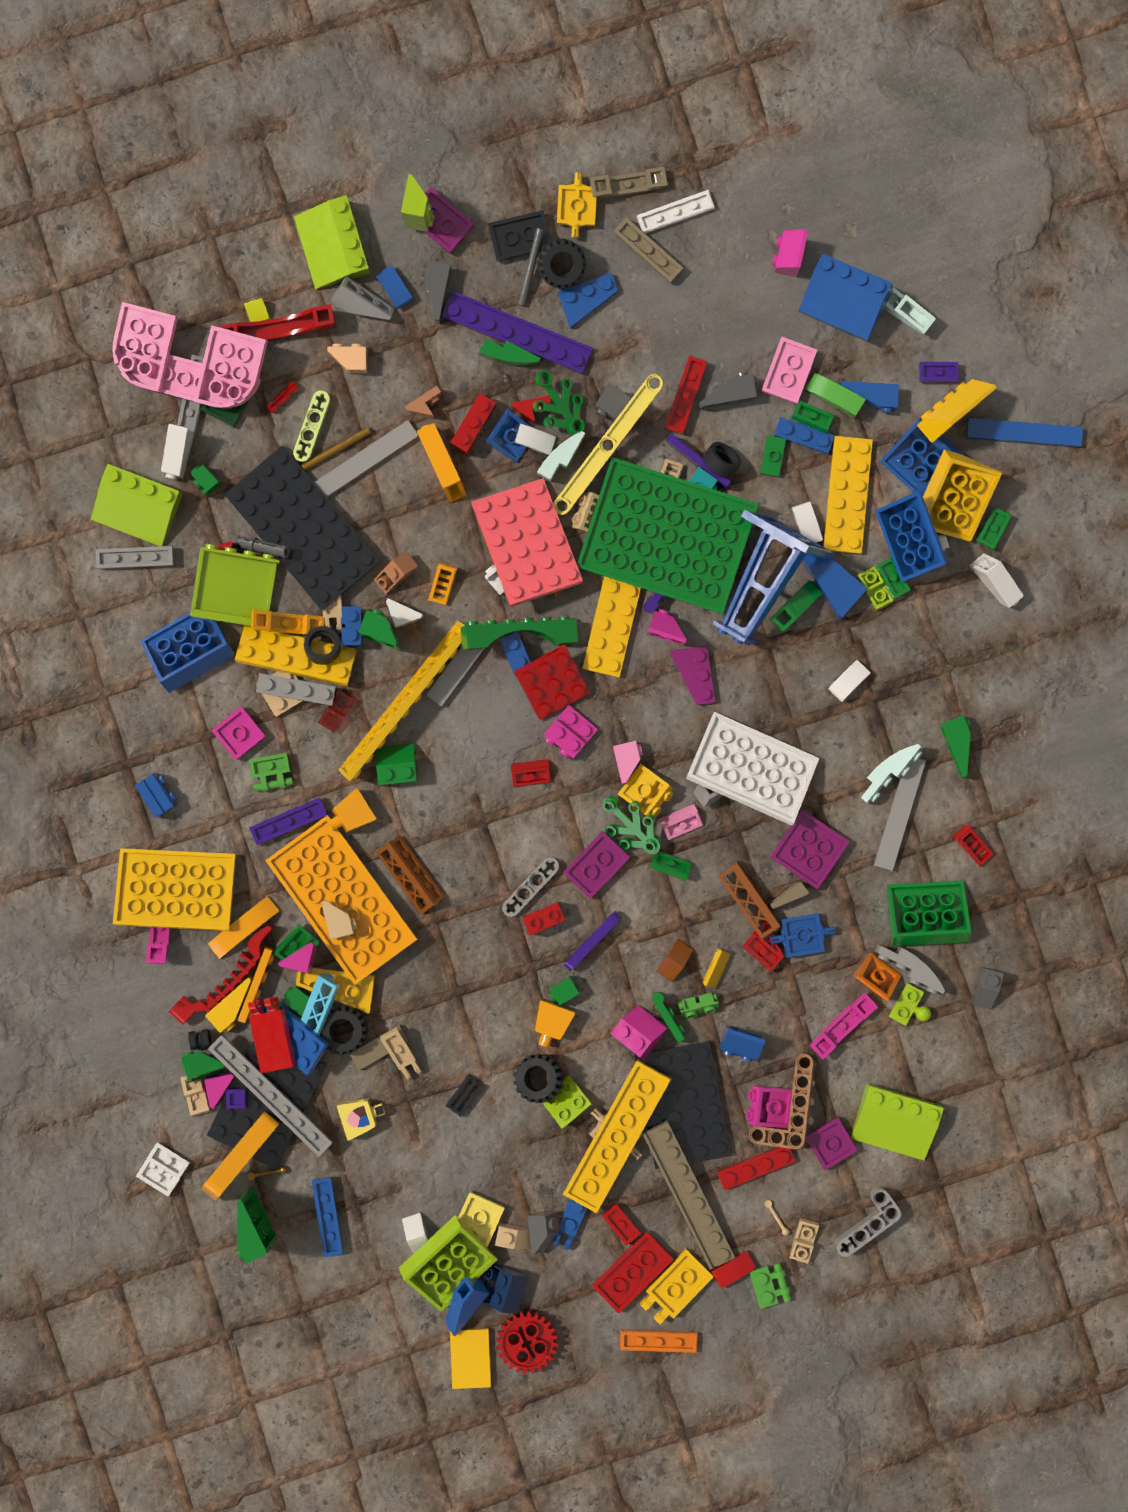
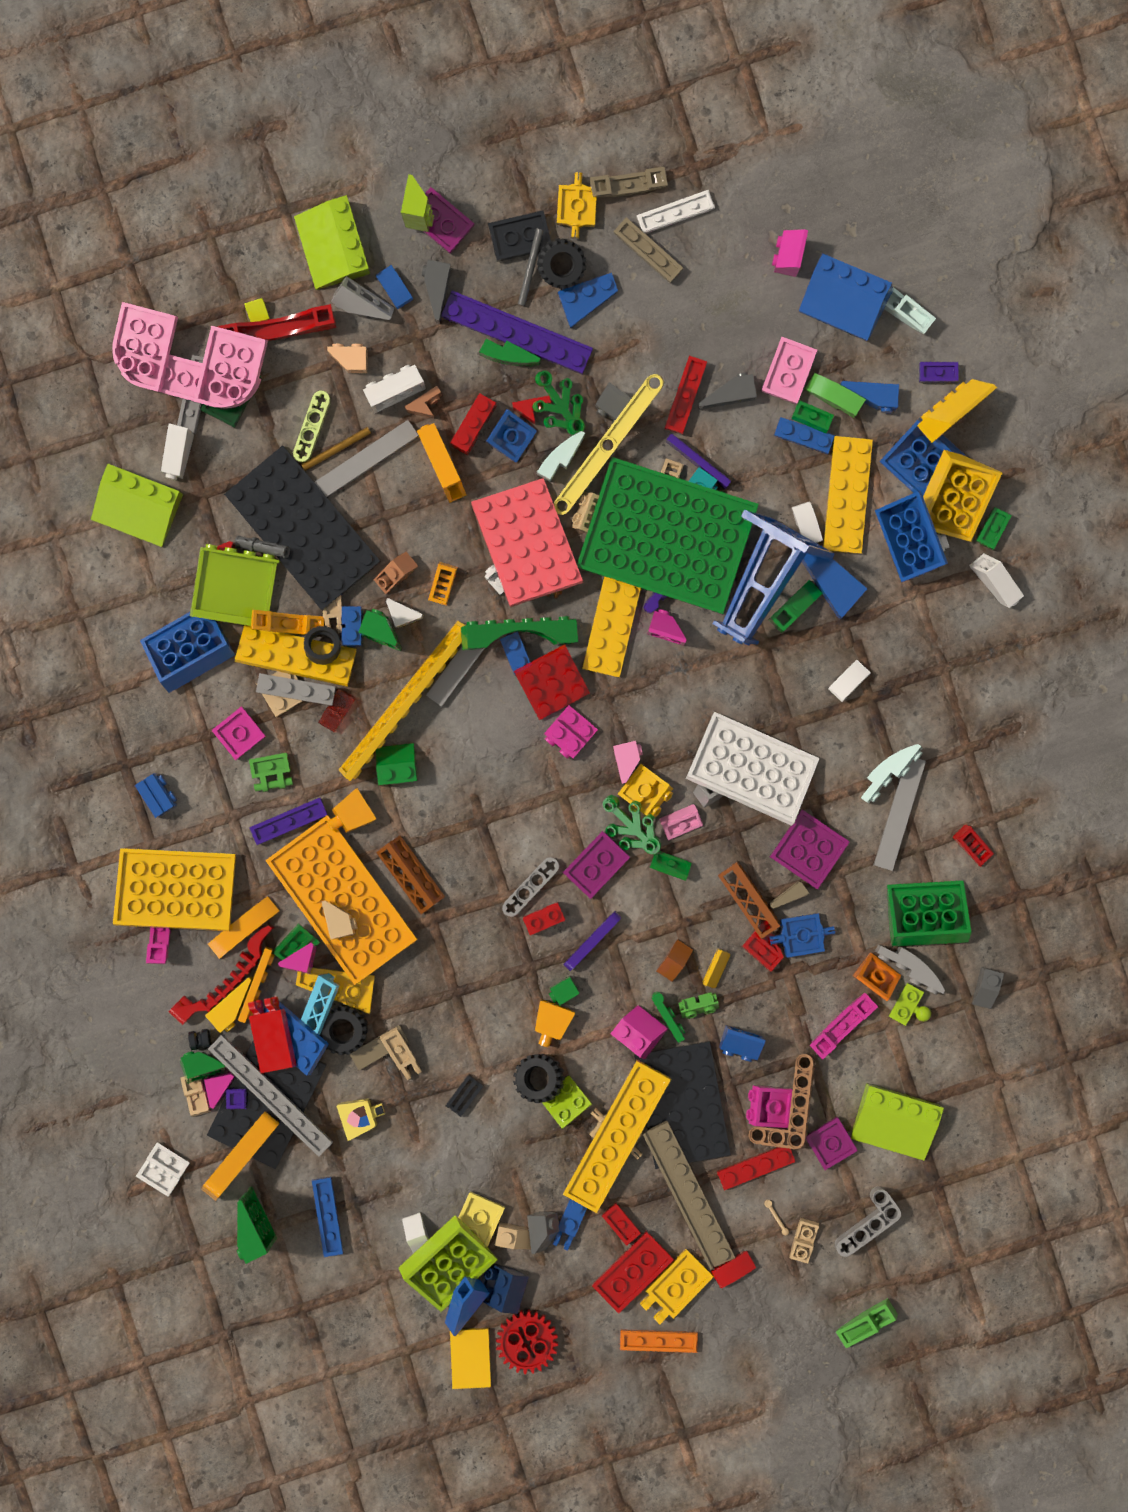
(134, 557): light grey plate -> none
(205, 480): green brick -> none
(251, 1176): pearl gold hinge -> none
(282, 397): red axle -> none
(296, 999): green brick -> none
(394, 388): none -> white slope
(530, 773): red slope -> none
(535, 439): white slope -> none
(696, 672): magenta wing -> none
(722, 459): black tyre -> none
(764, 1286): bright green plate -> none
(772, 456): green plate -> none
(867, 1323): none -> bright green slope
(876, 589): lime slope -> none
(891, 578): green plate -> none
(957, 738): green slope -> none
(1024, 432): blue tile -> none

